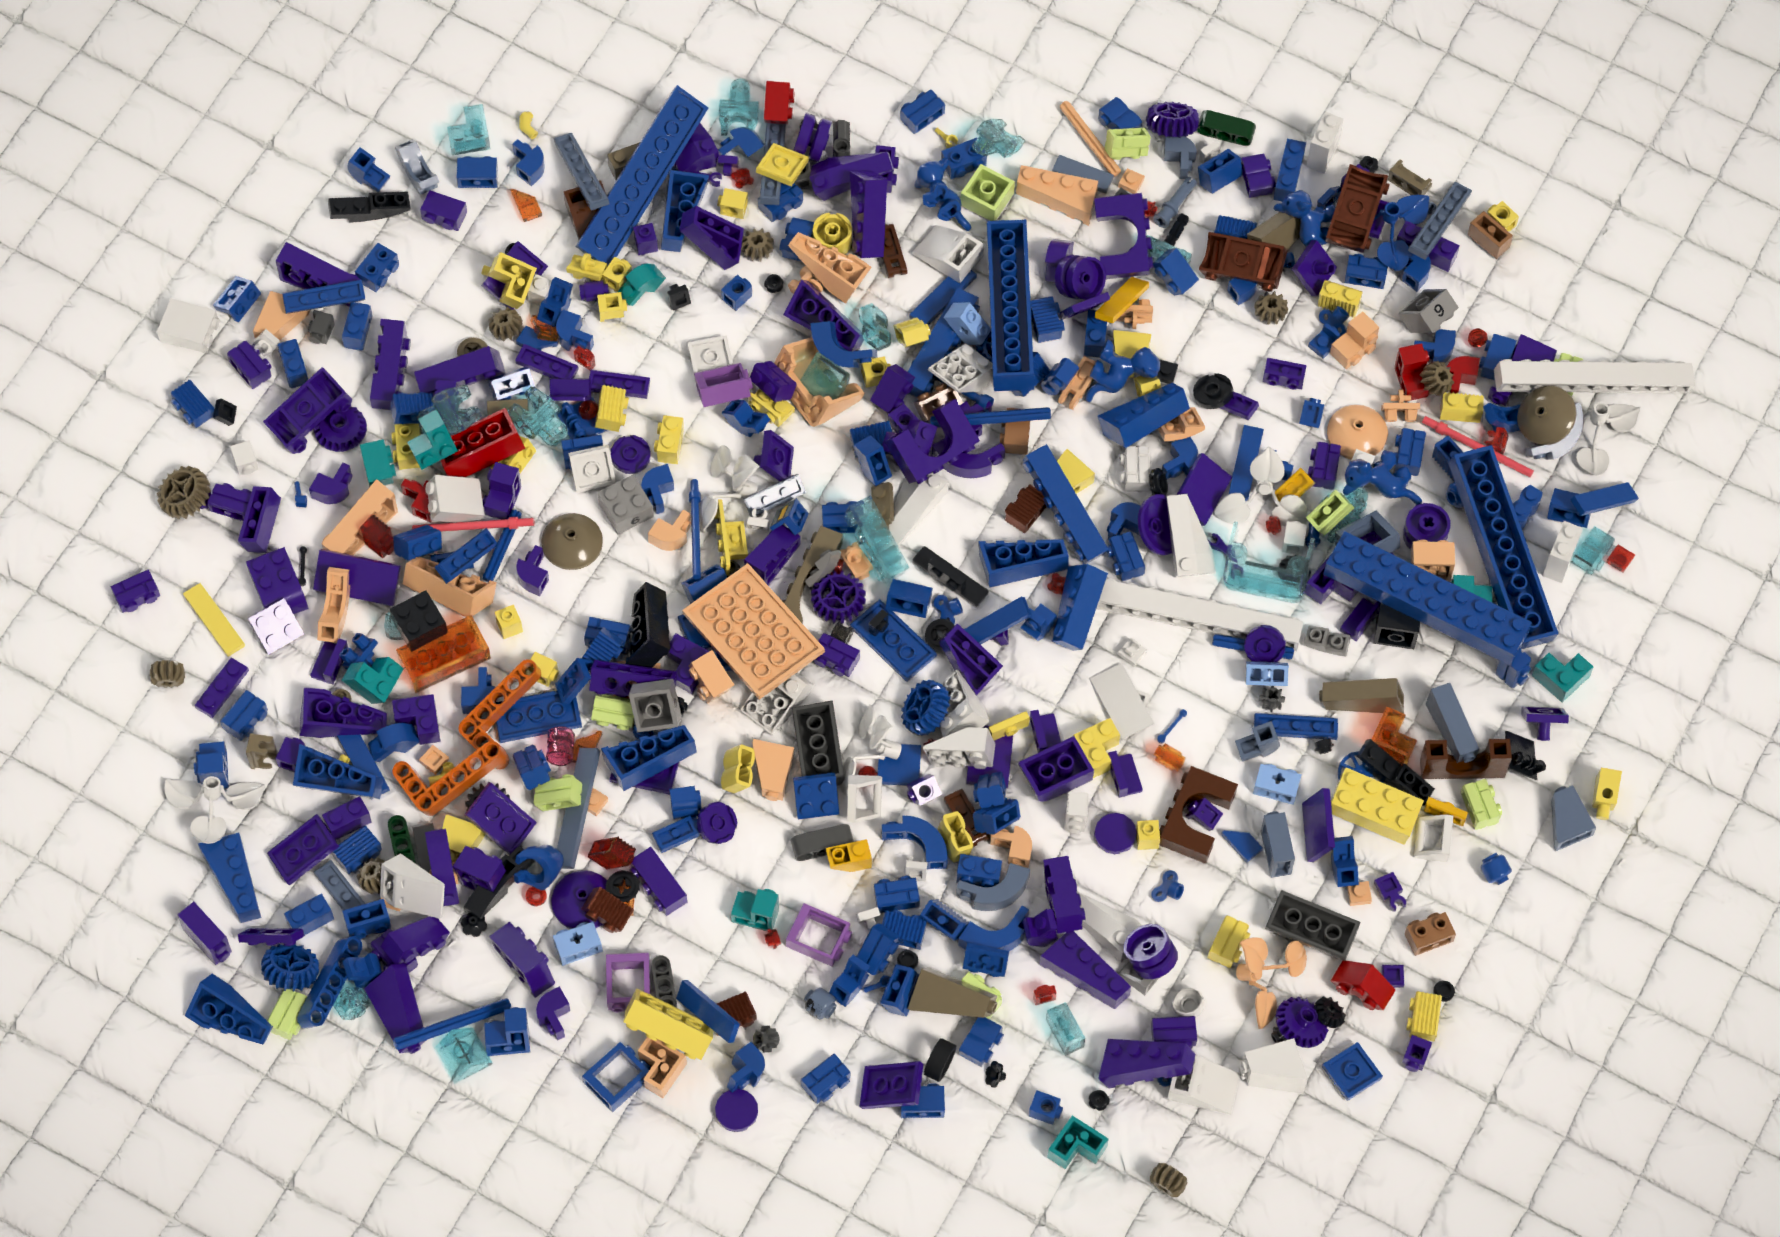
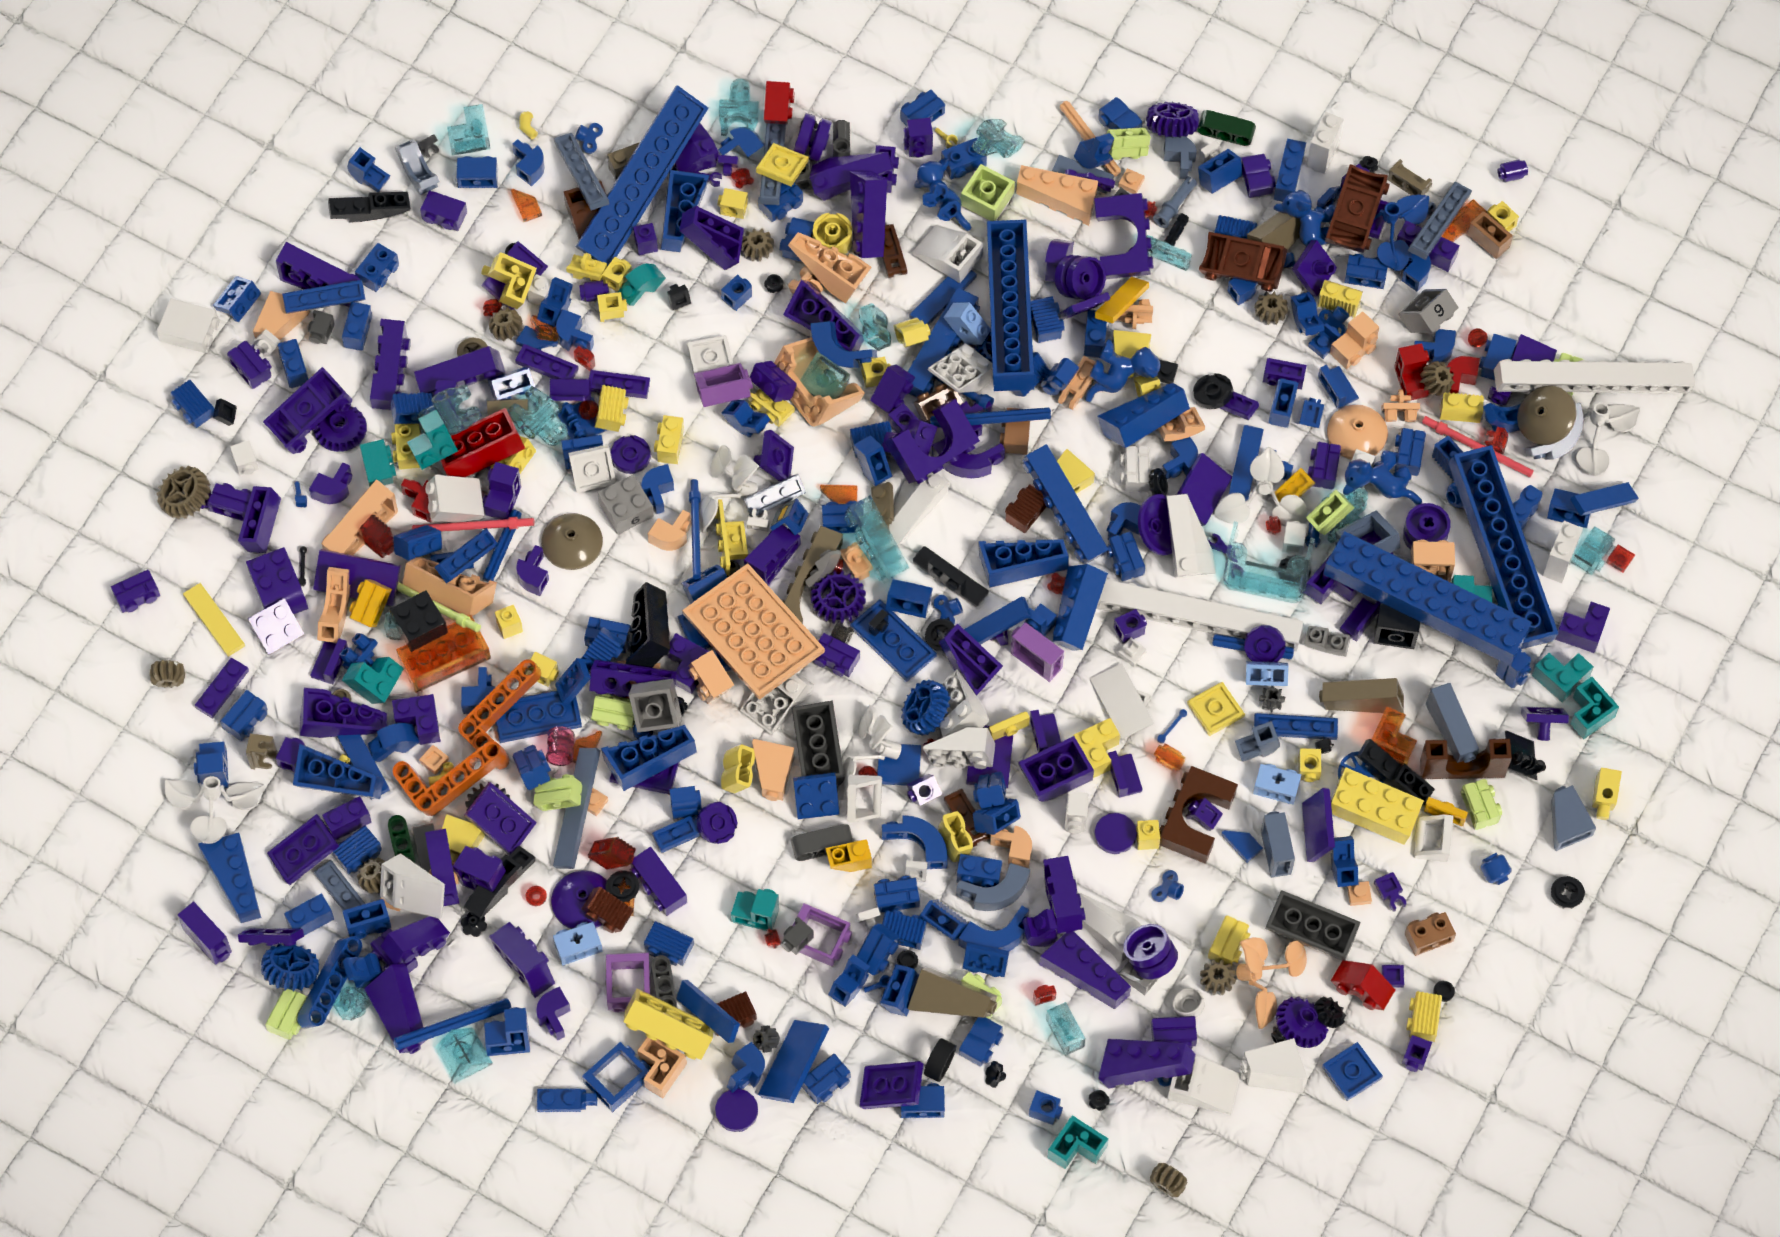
(224, 1009): blue wedge -> none
(370, 602): none -> yellow brick
(428, 143): none -> black tile
(461, 619): none -> yellowish green bar
(491, 306): none -> clear red plate
(548, 858): blue piece -> none
(564, 1100): none -> blue hinge
(588, 136): none -> blue piece
(669, 943): none -> blue brick
(793, 1061): none -> blue tile
(797, 937): none -> dark grey brick
(820, 1003): sand blue head -> none
(840, 493): none -> clear orange tile
(918, 137): none -> dark purple brick
(1037, 651): none -> medium lavender window
(1095, 151): none -> blue brick
(1104, 183): none -> dark purple piece
(1125, 632): none -> dark purple brick
(1175, 272): blue brick -> none
(1215, 708): none -> light yellow tile
(1217, 984): none -> dark tan gear
(1283, 403): none -> blue brick
(1305, 314): none -> blue brick
(1313, 757): none -> light yellow brick
(1337, 386): none -> blue panel
(1462, 220): none -> clear orange tile
(1512, 170): none -> dark purple brick
(1572, 885): none -> black gear
(1584, 632): none -> dark purple brick
(1596, 707): none -> teal brick

